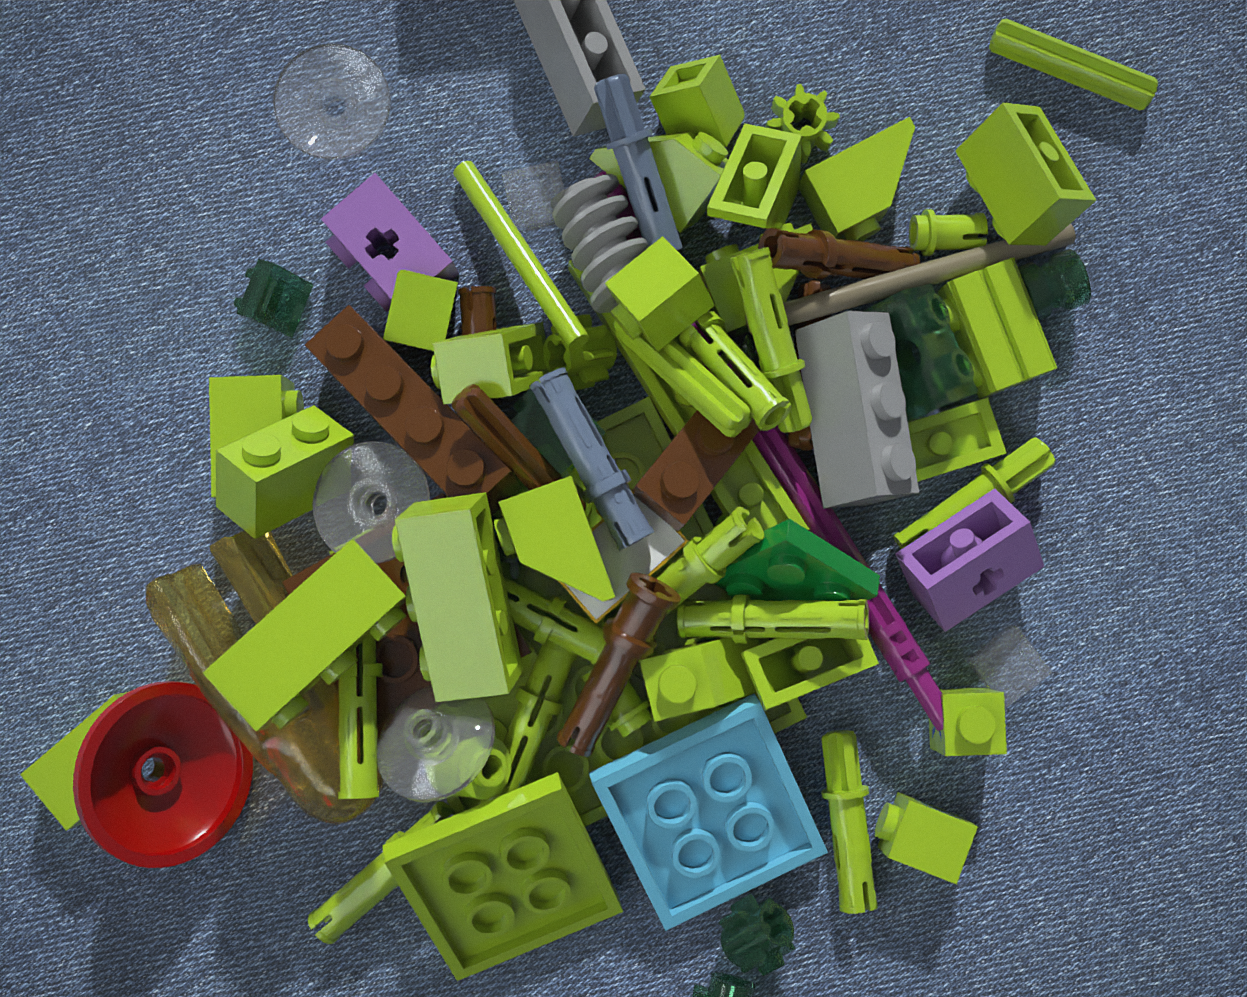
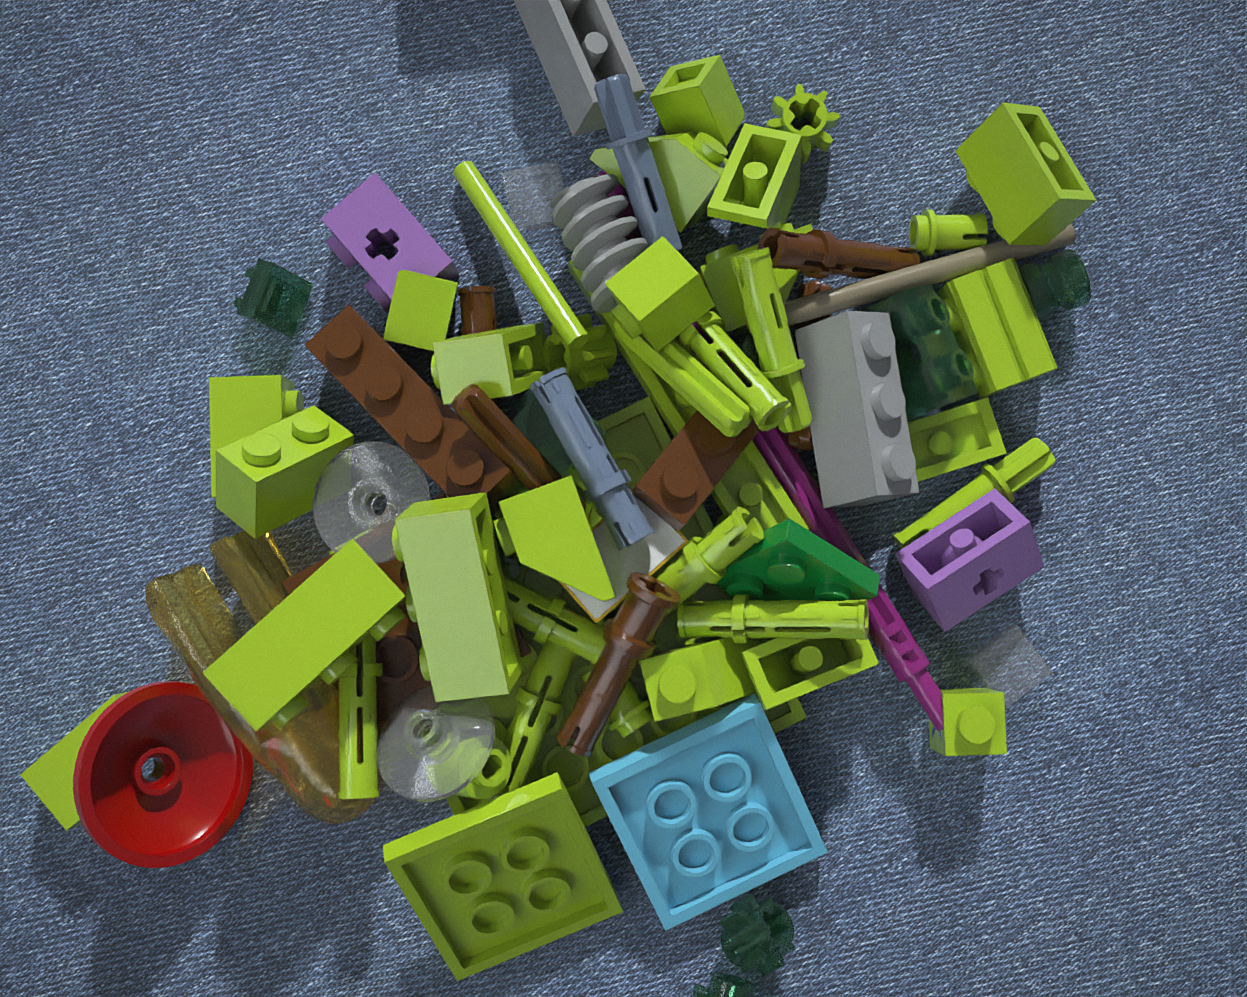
(315, 81): clear dish -> none
(366, 887): lime pin -> none
(848, 822): lime axle -> none
(858, 184): lime slope -> none
(925, 837): lime brick -> none
(1073, 64): lime axle -> none

